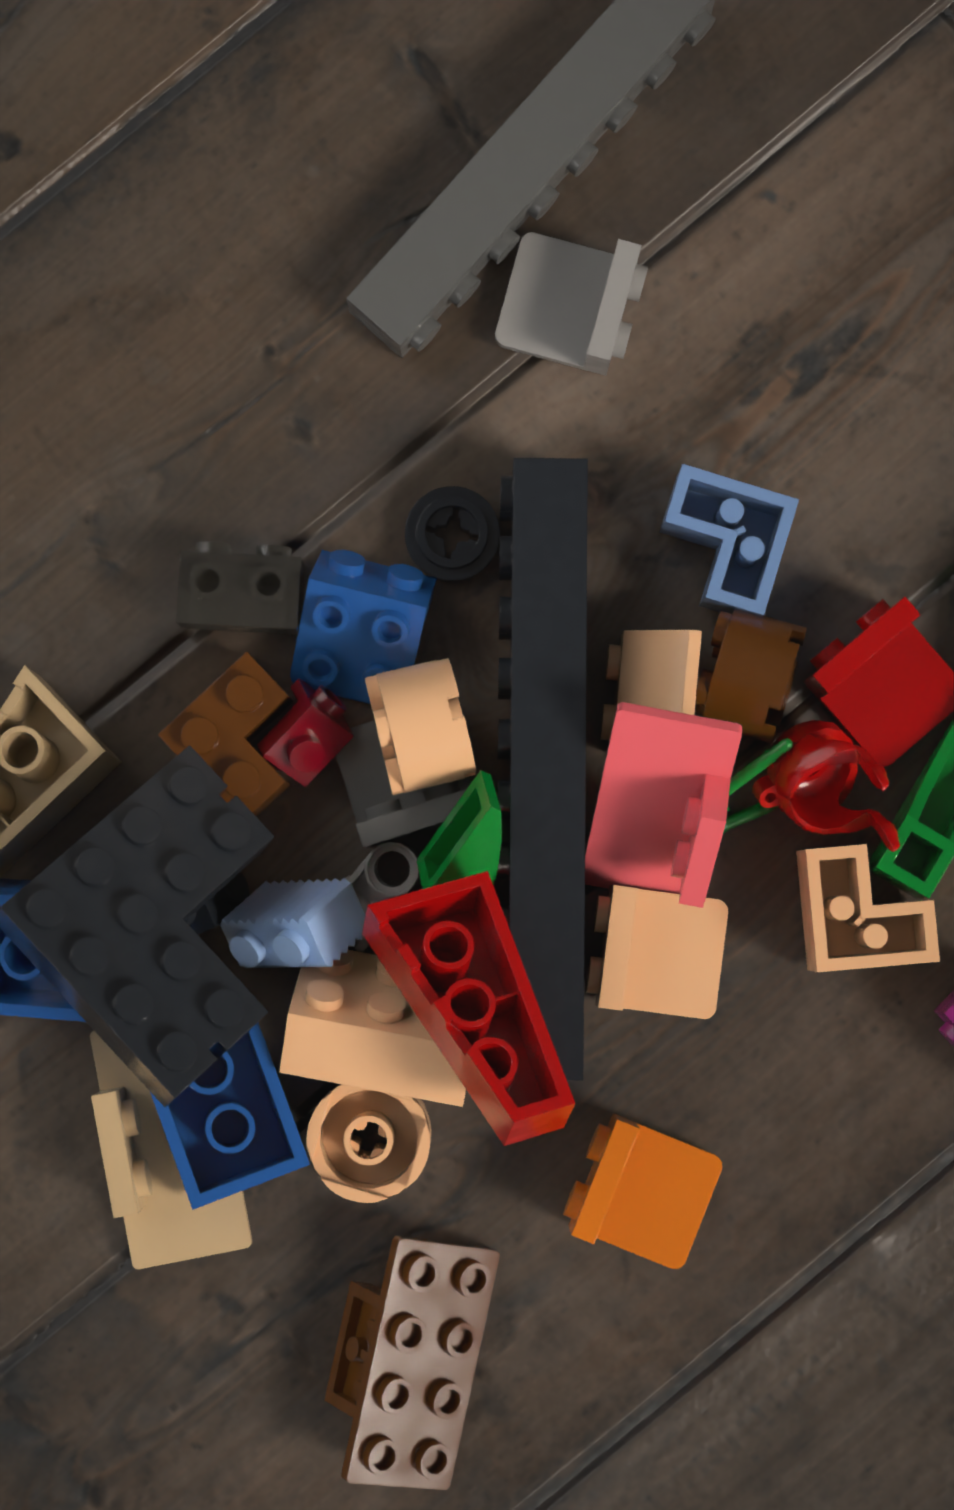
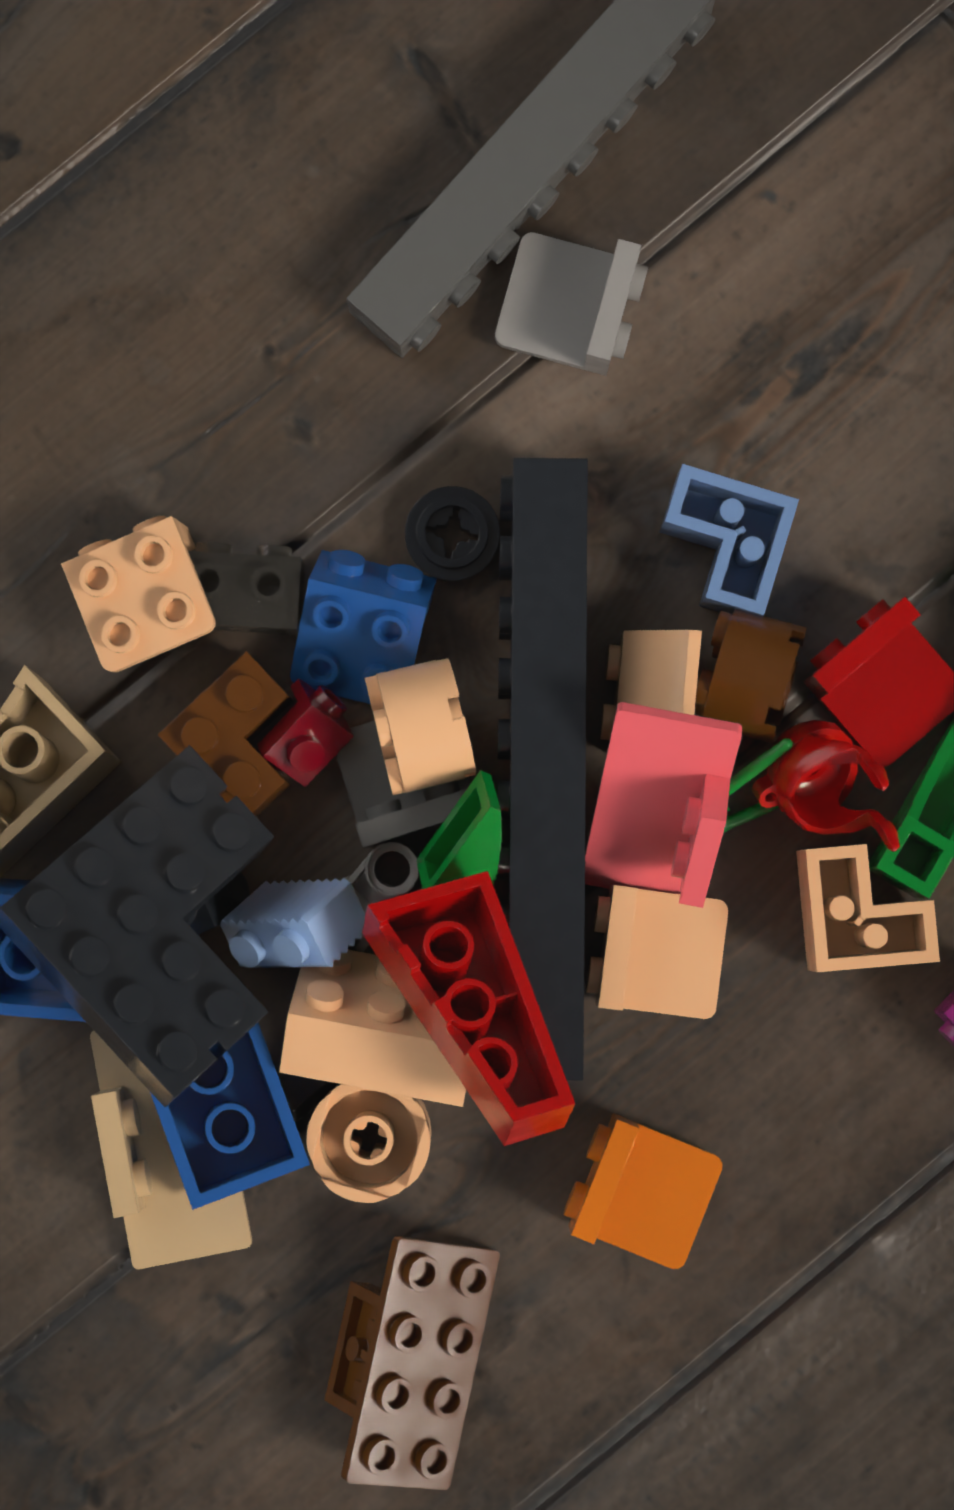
(140, 593): none -> light nougat bracket

